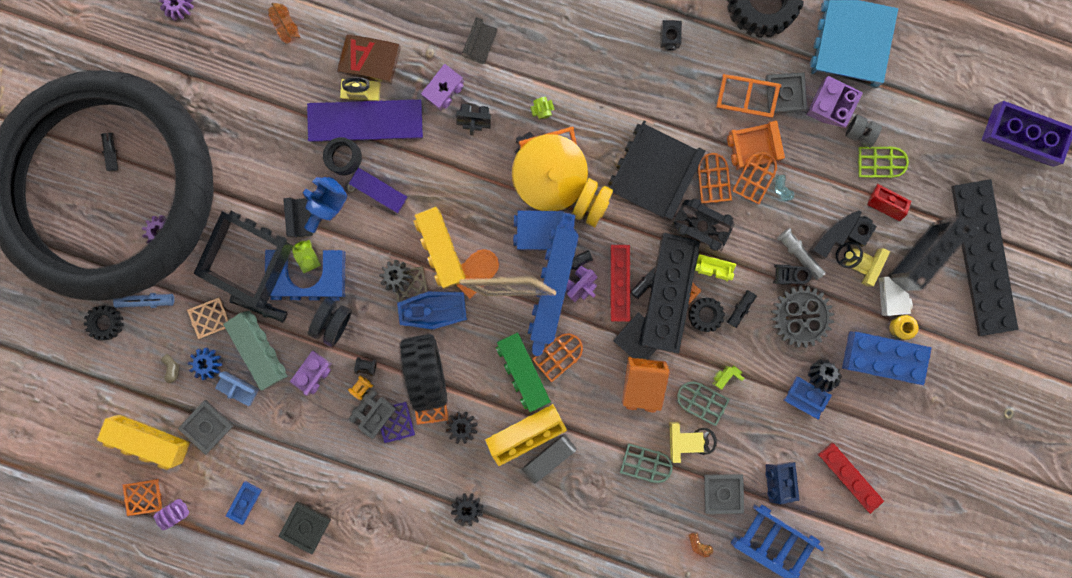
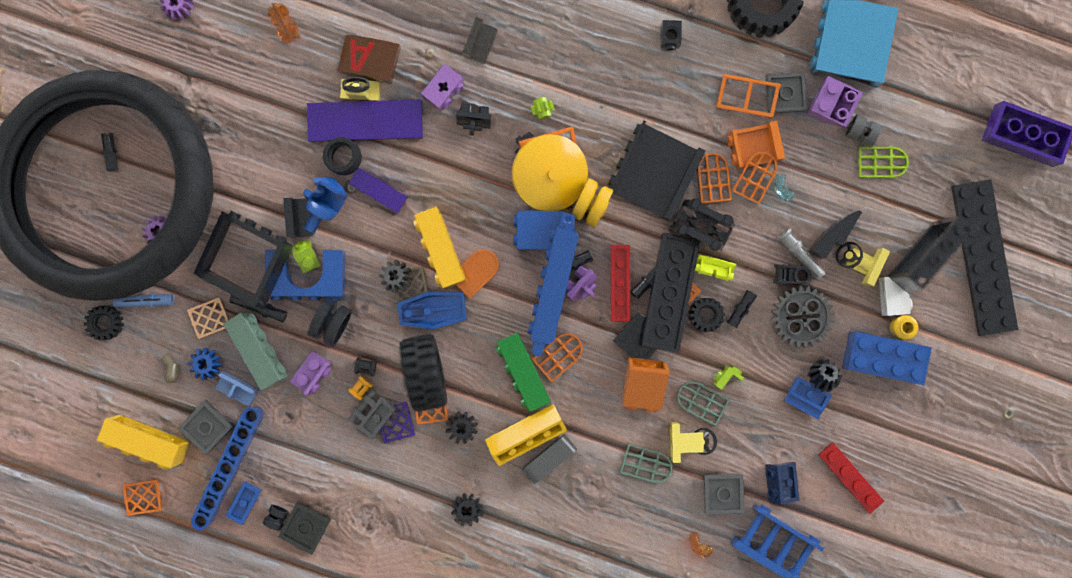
(171, 514): medium lavender gear -> none
(223, 476): none -> blue beam
(275, 517): none -> black wheel
(507, 287): door -> none
(869, 228): black brick -> none
(889, 203): red slope -> none

